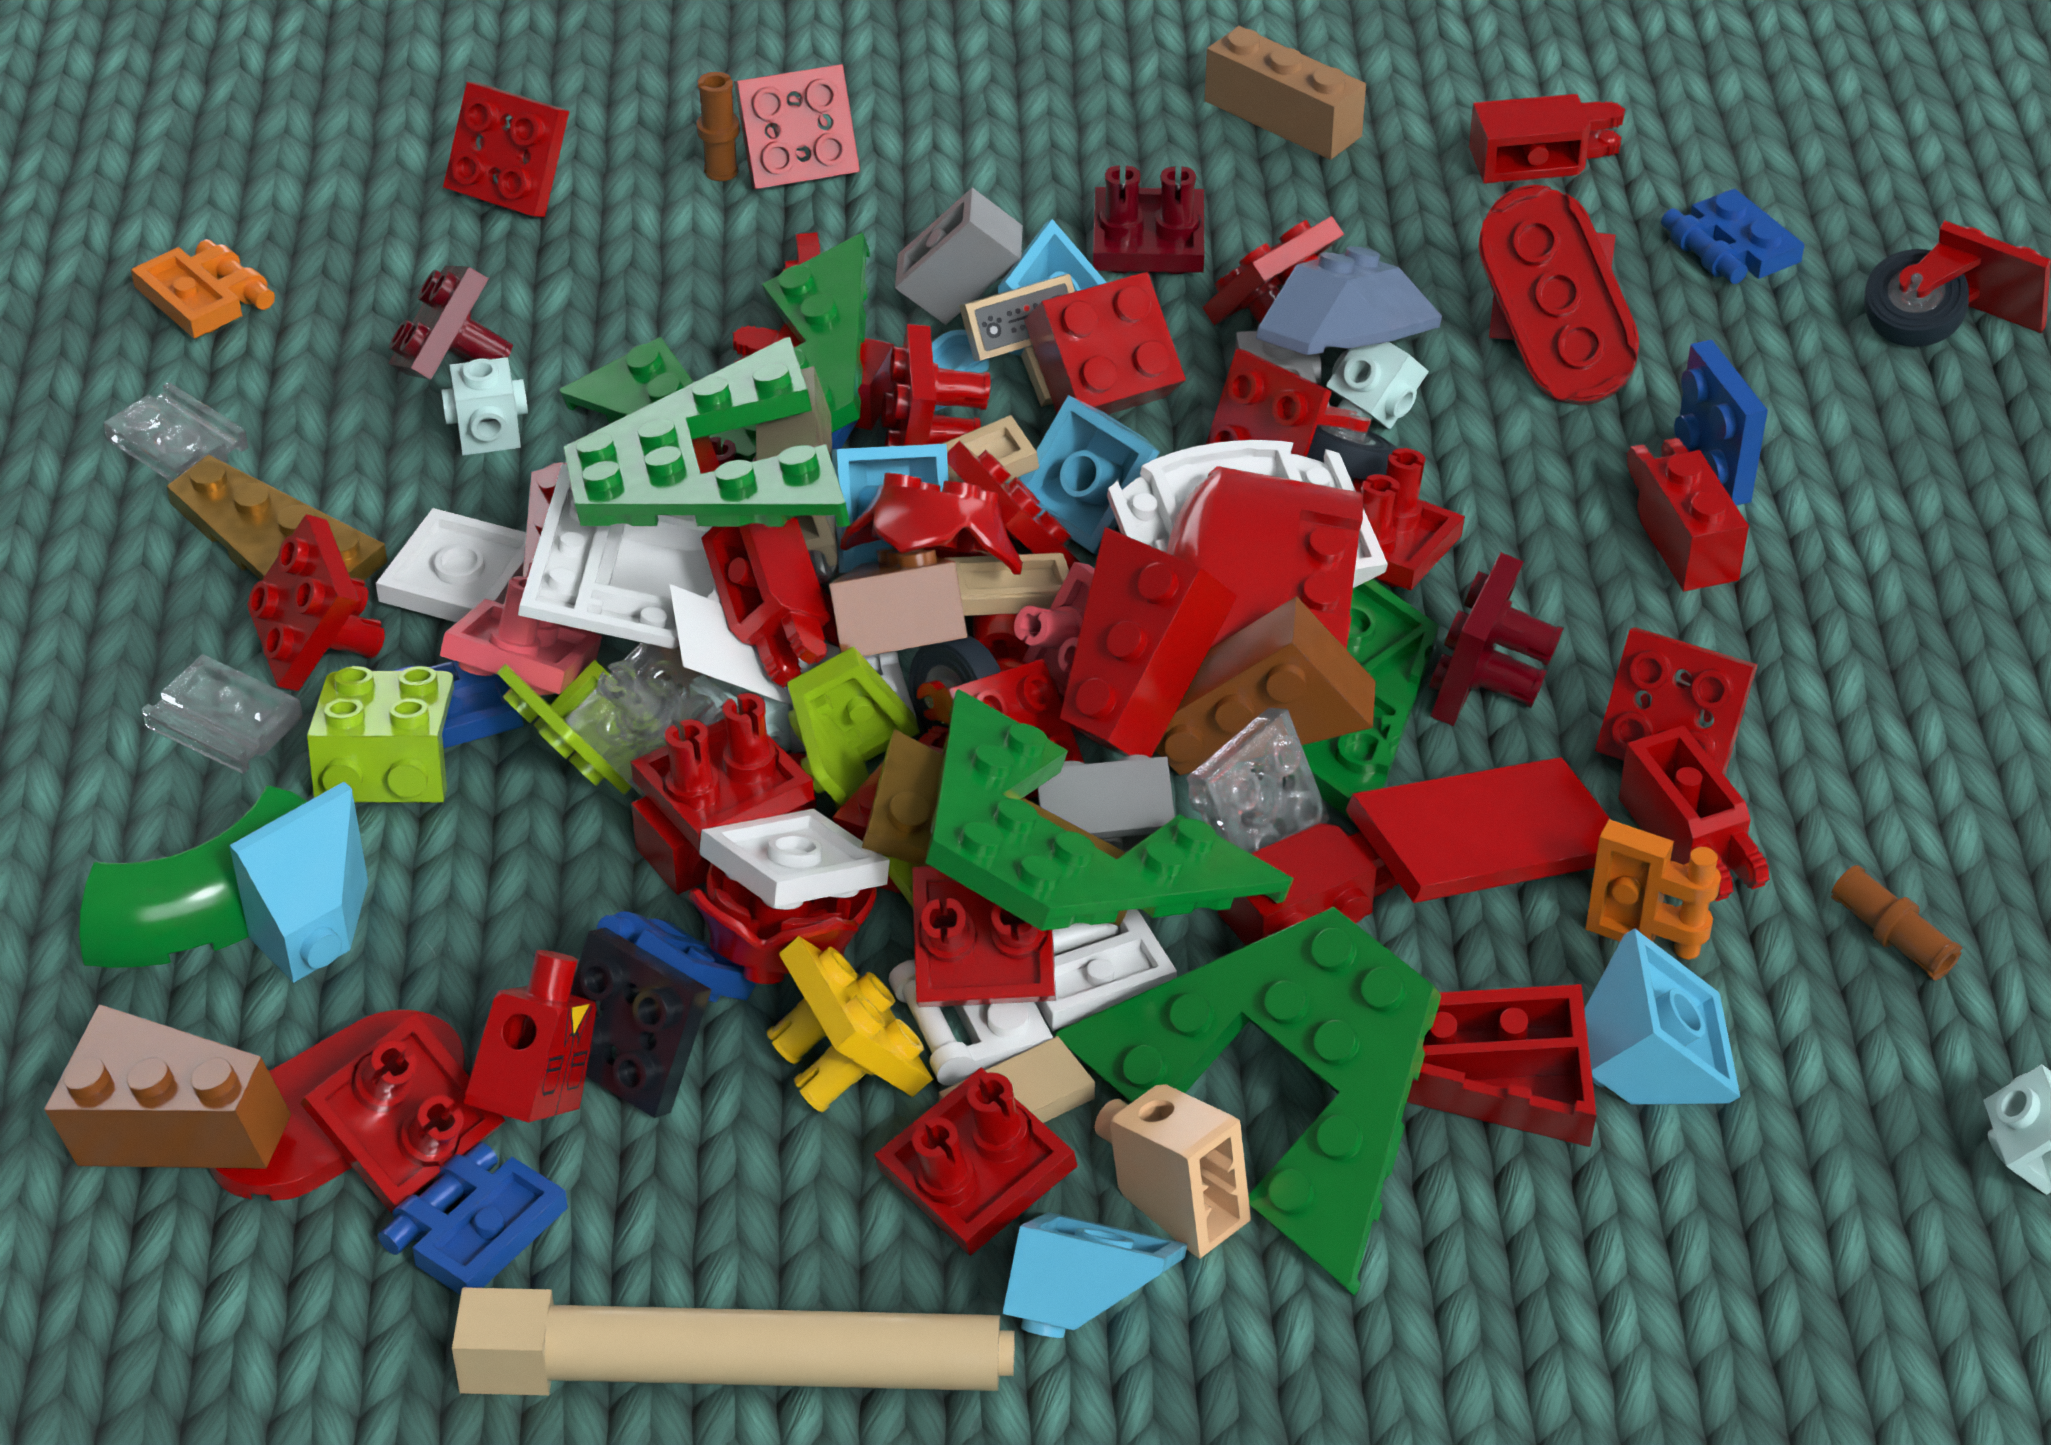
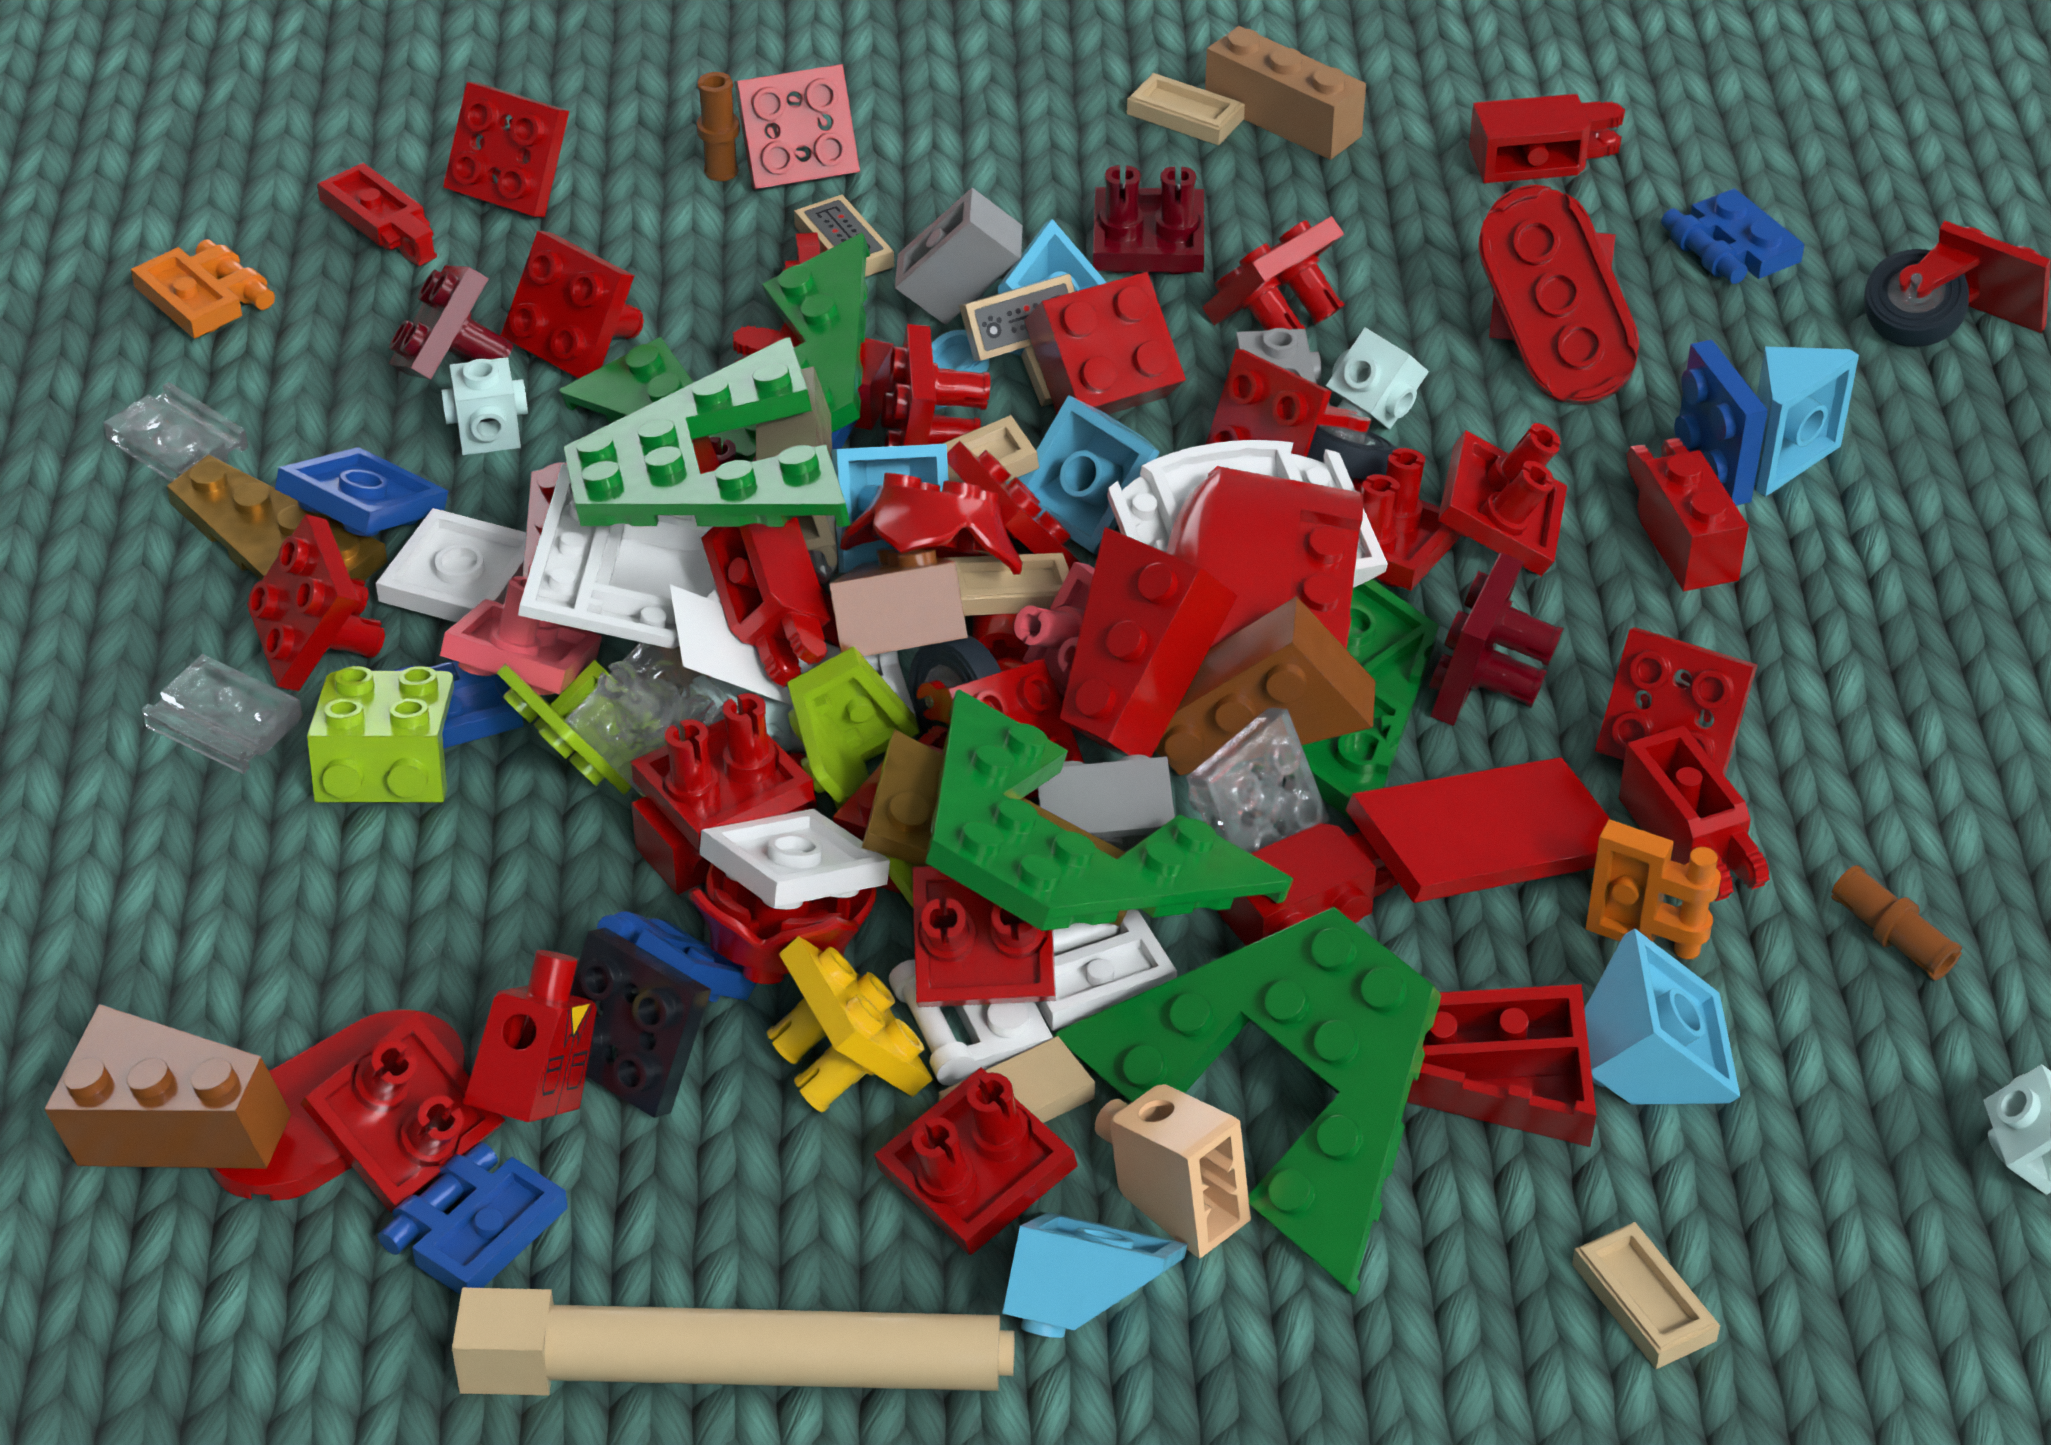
(171, 903): green brick -> none
(304, 883): medium azure slope -> none
(360, 491): none -> blue plate
(380, 212): none -> red hinge
(570, 306): none -> red plate
(839, 221): none -> tile
(1185, 109): none -> tan tile
(1346, 304): sand blue wedge -> none
(1507, 497): none -> red plate
(1645, 1295): none -> tan tile
(1806, 408): none -> medium azure slope

